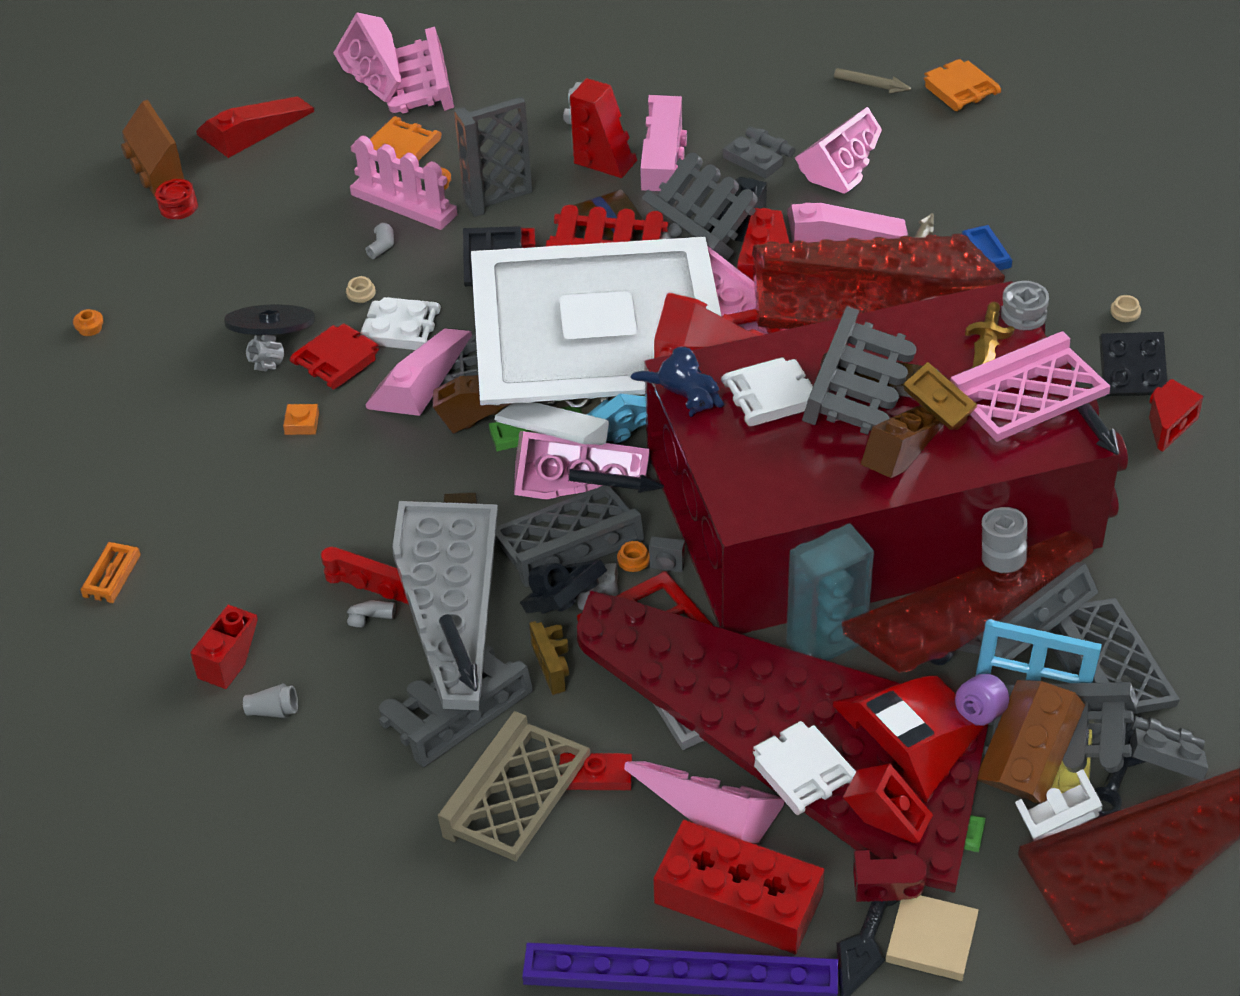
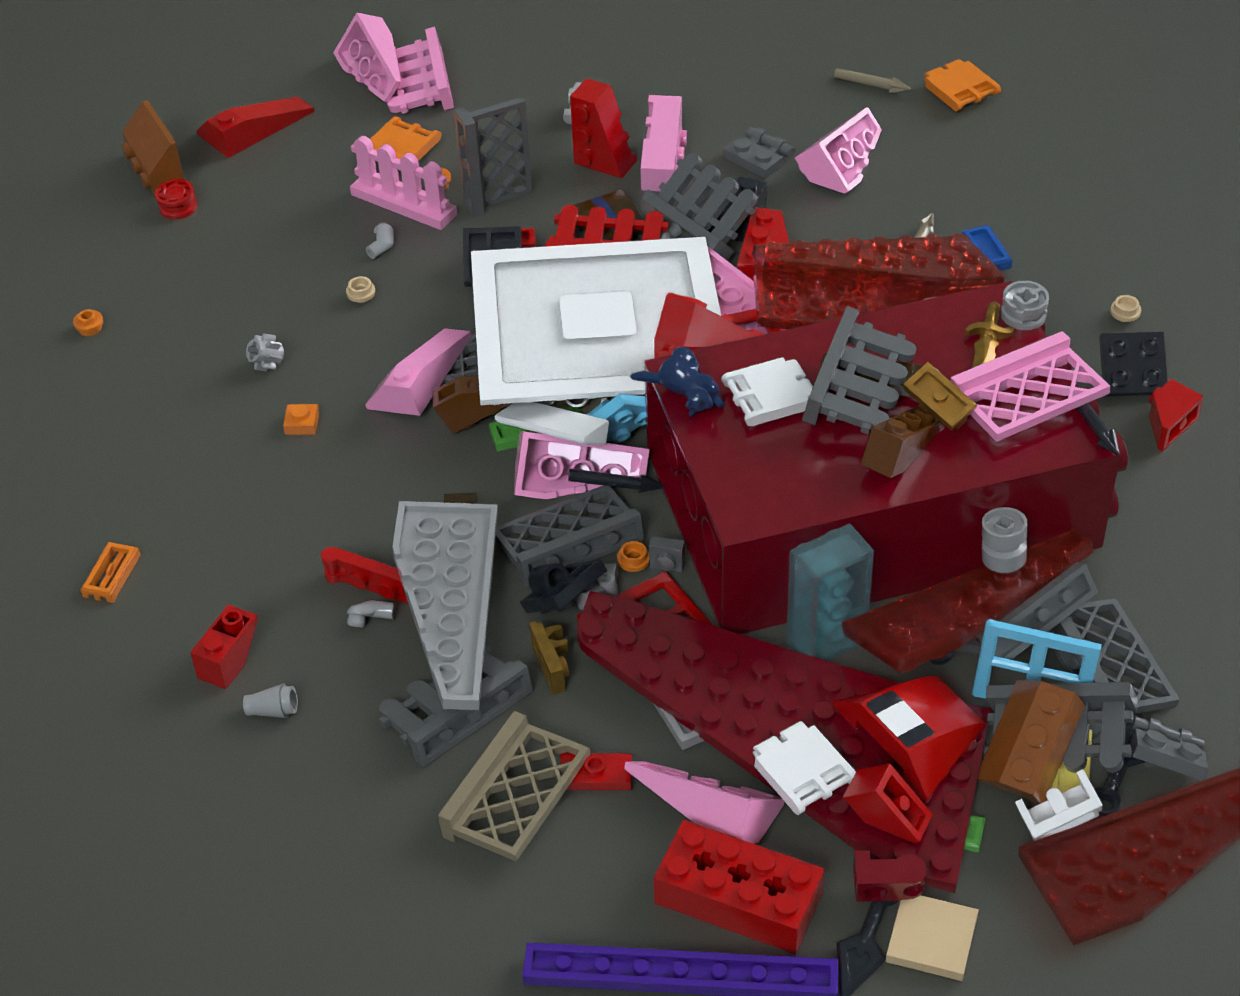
(269, 319): black piece -> none
(336, 355): red plate -> none
(399, 322): white plate -> none
(467, 670): black piece -> none
(823, 221): bright pink wedge -> none
(983, 696): medium lavender head -> none

